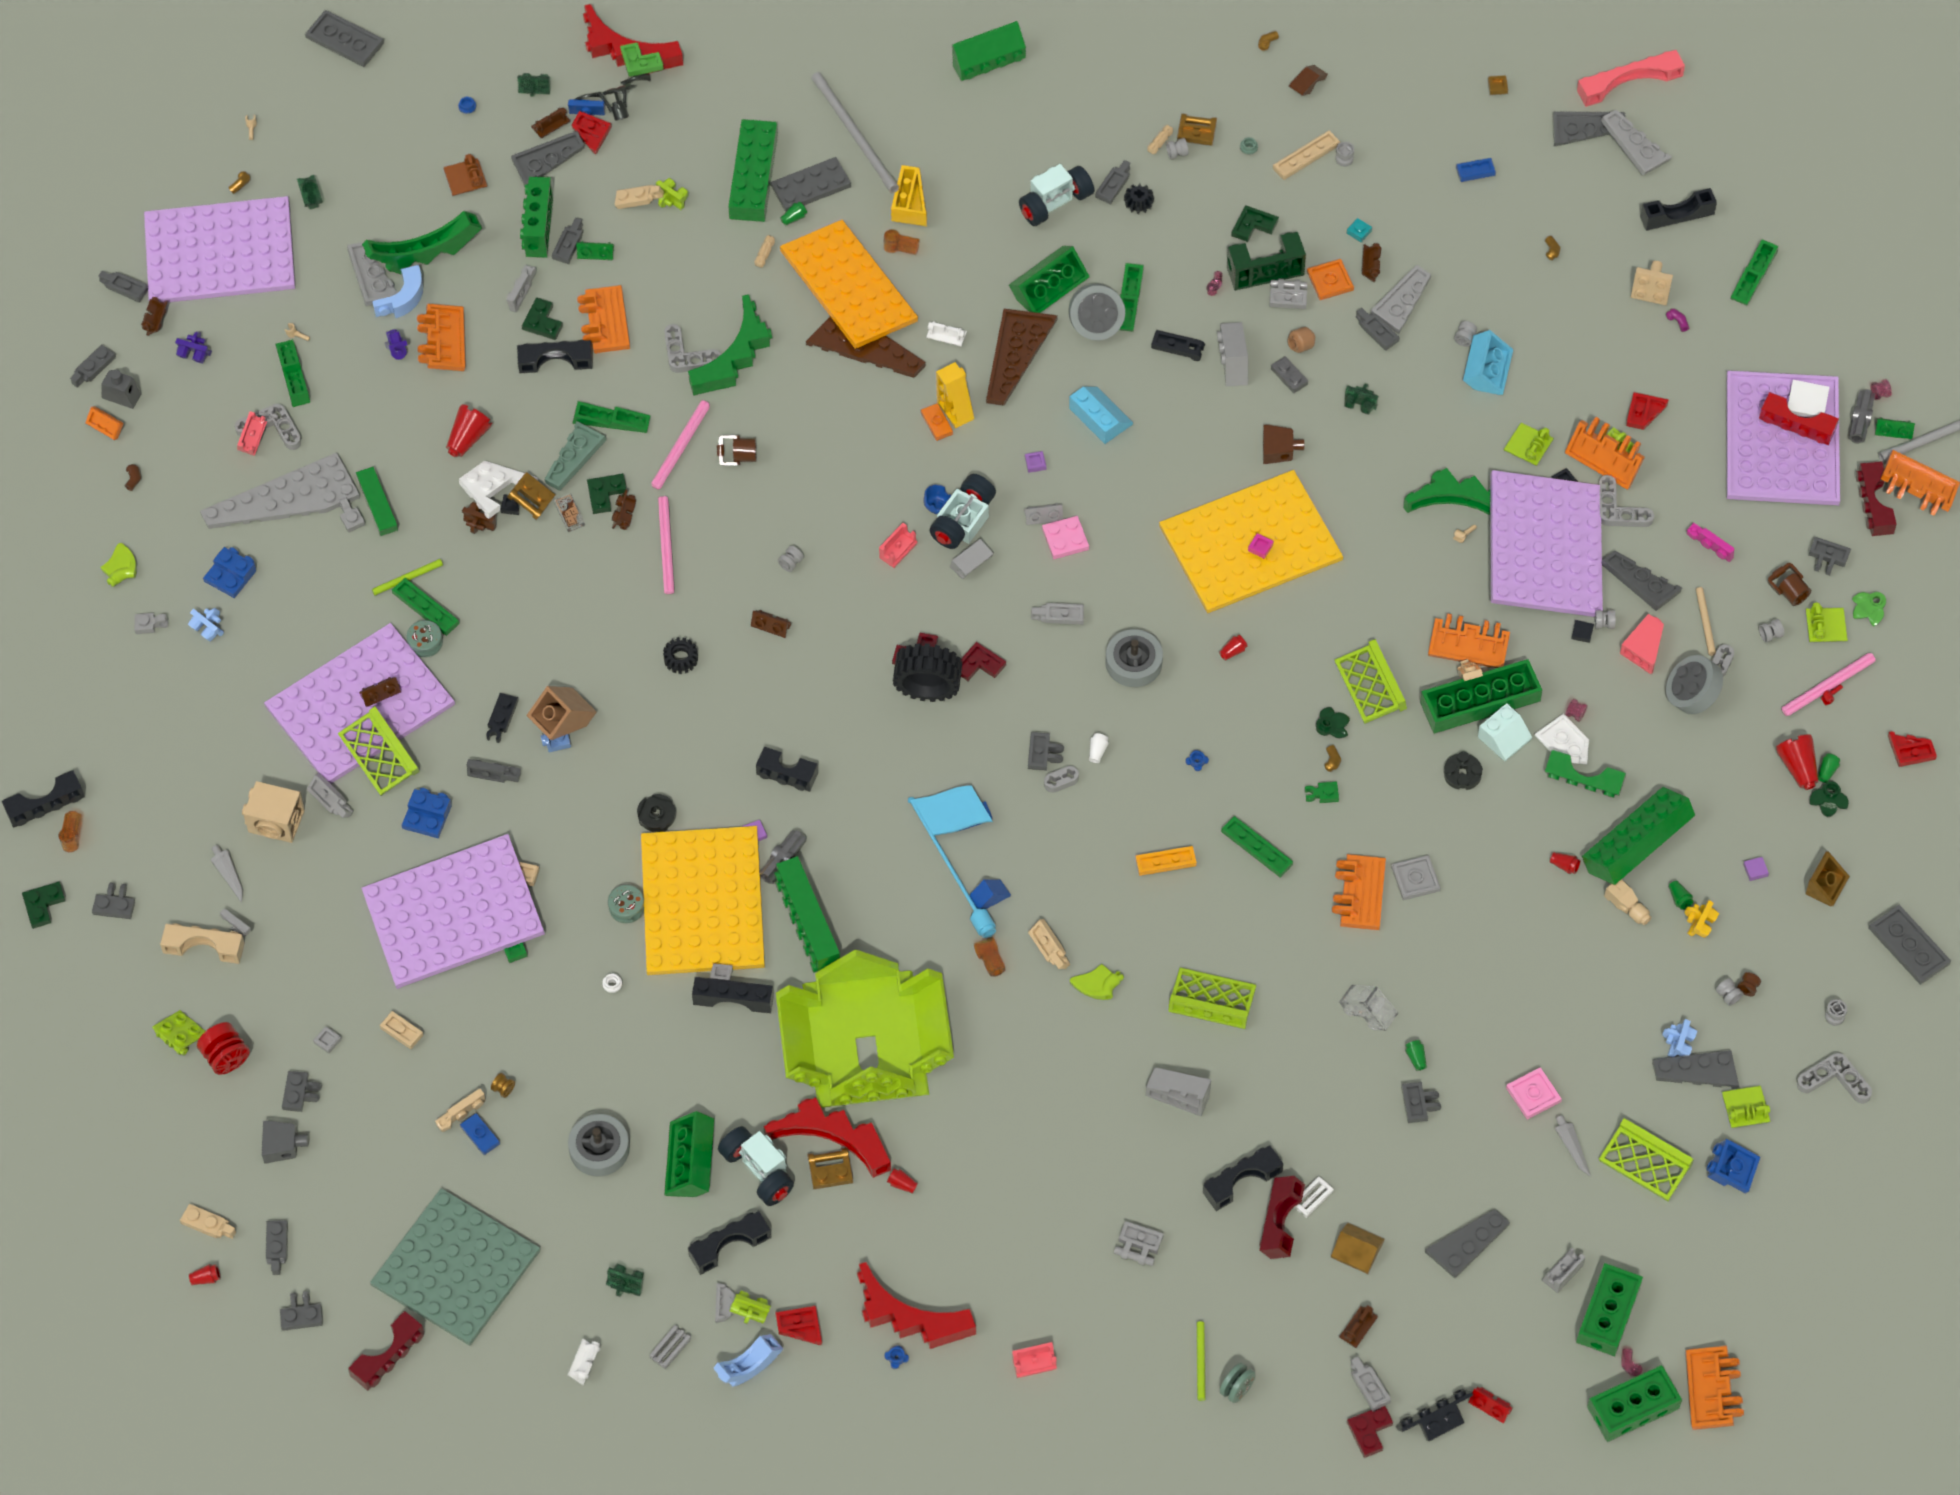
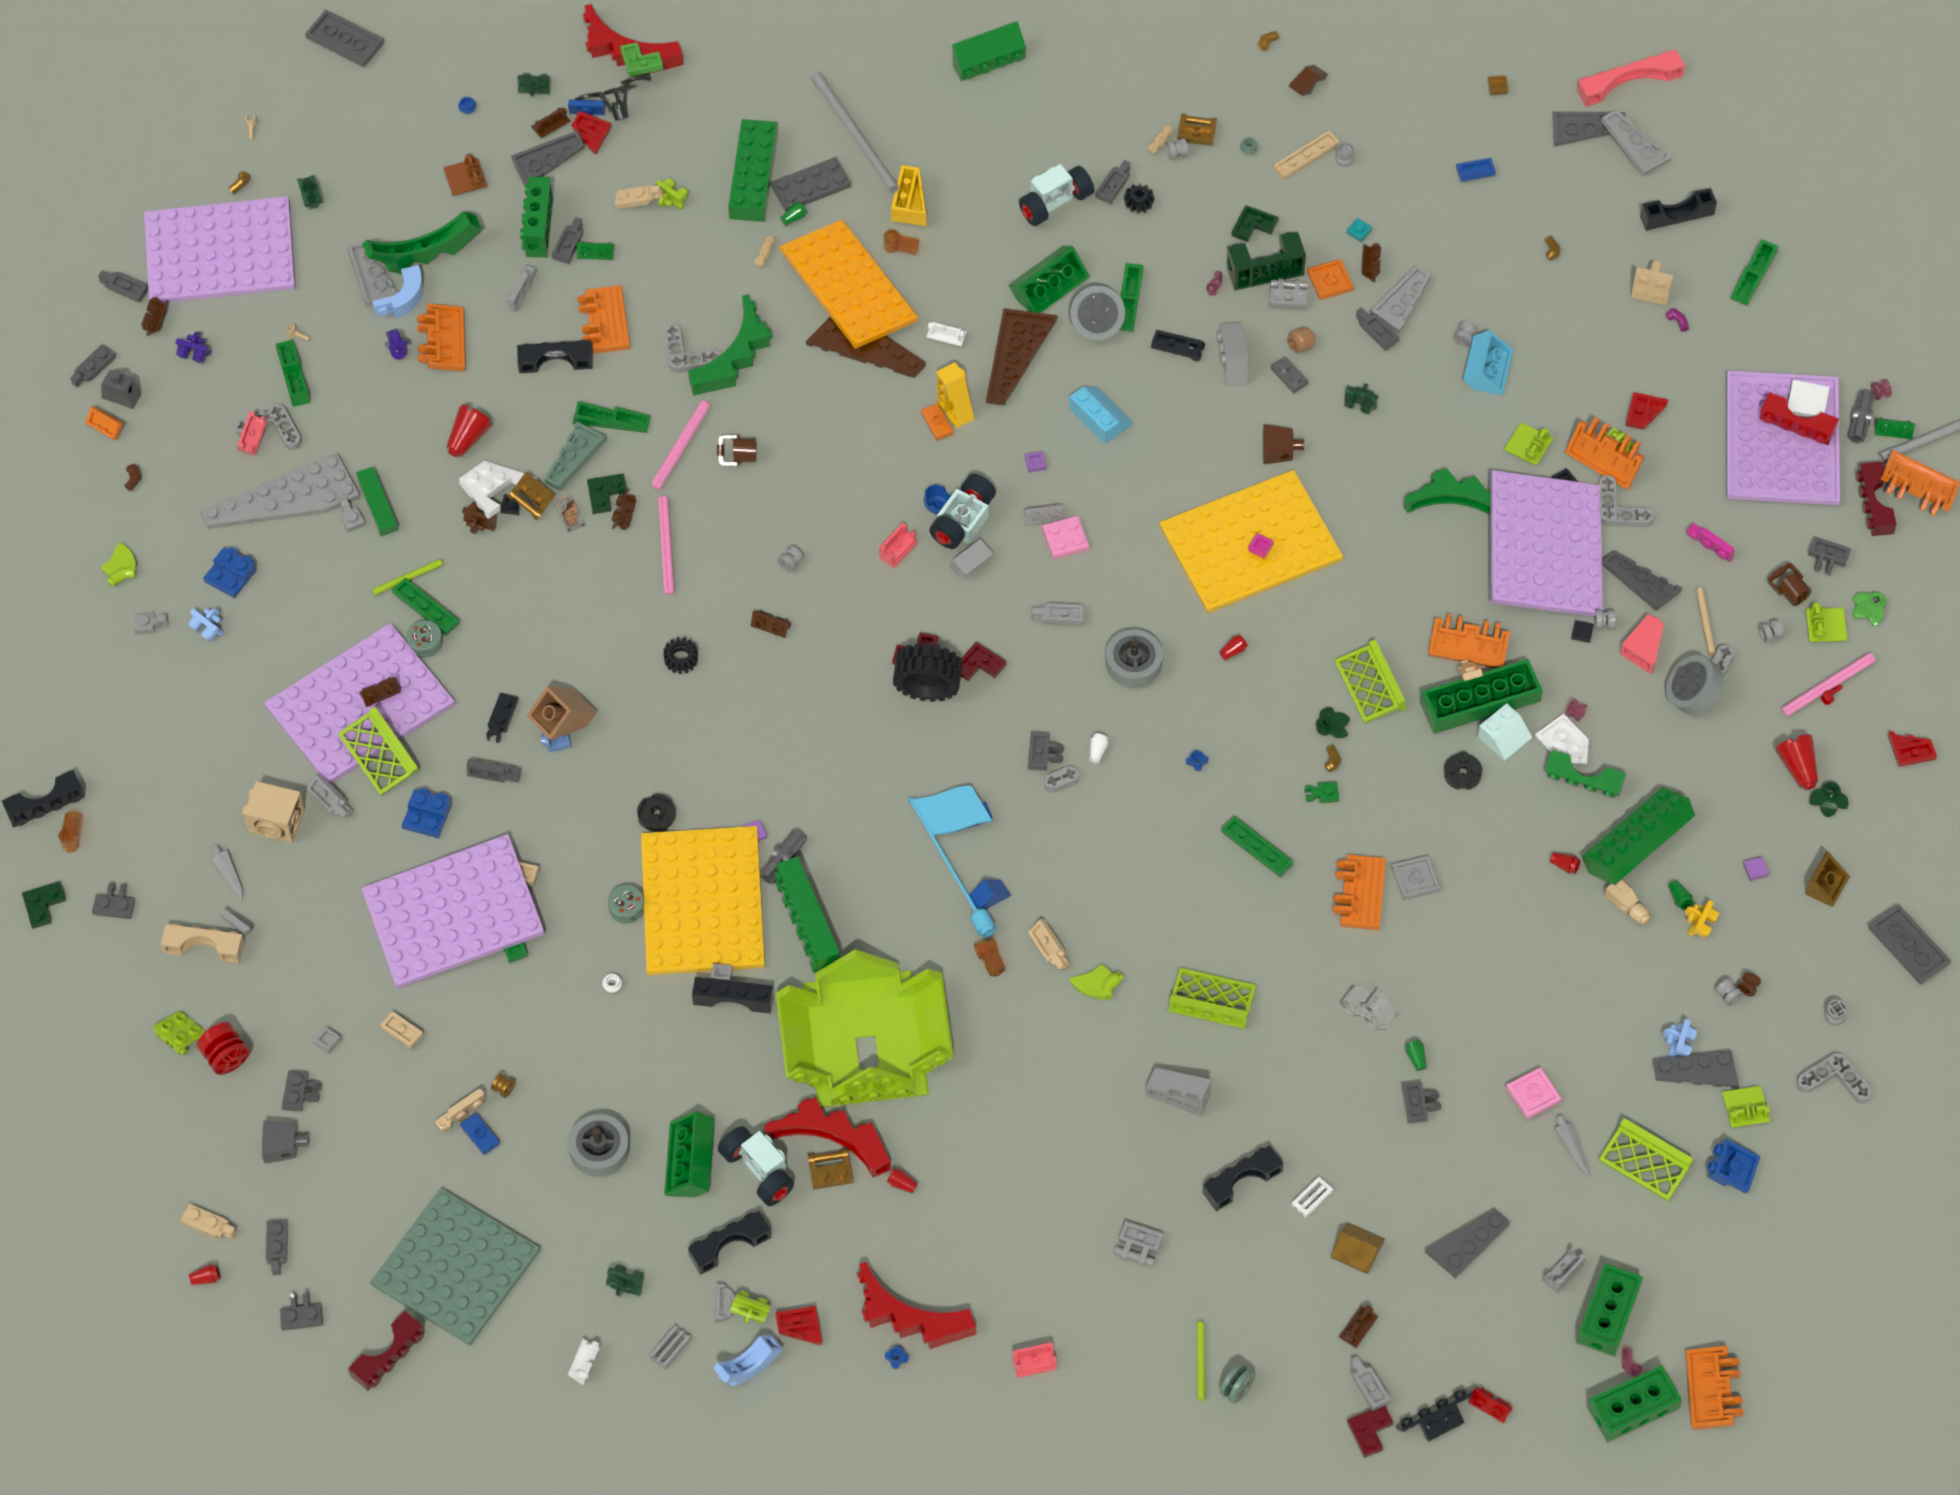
(538, 321): dark green plate -> none
(800, 776): black arch -> none
(1165, 860): light orange plate -> none
(1285, 1195): dark red arch -> none
(1460, 536): tan hand -> none
(1829, 765): green cone -> none

